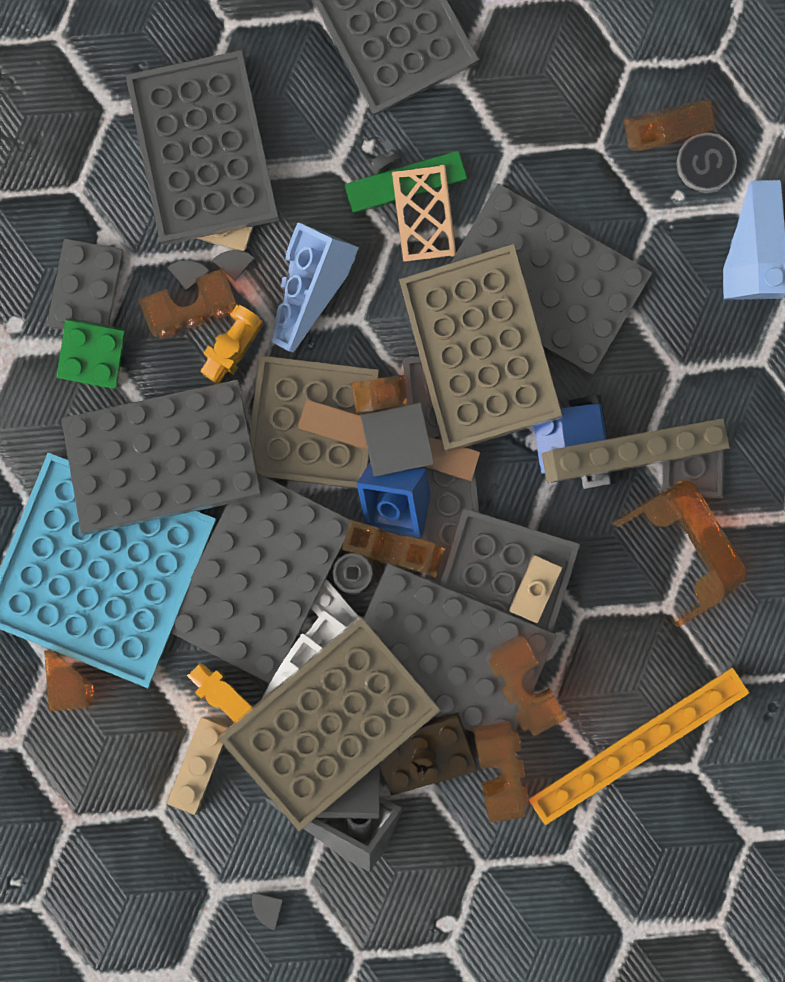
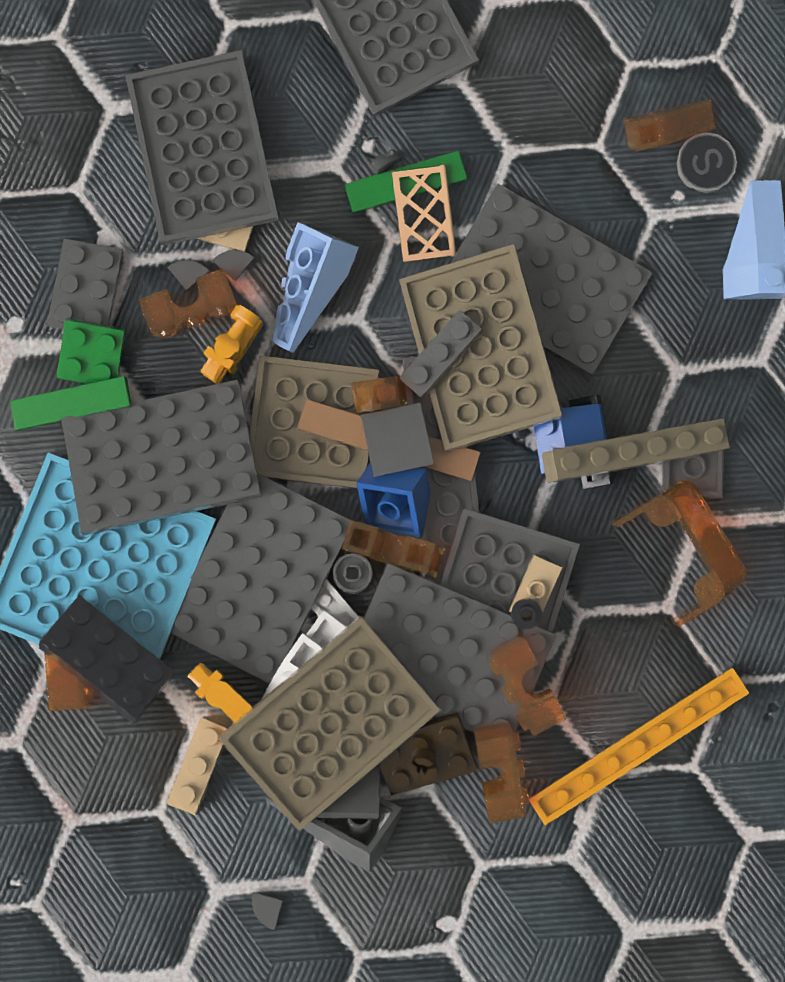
(73, 401): none -> green tile
(106, 659): none -> black brick
(441, 354): none -> dark grey plate
(521, 605): none -> black plate

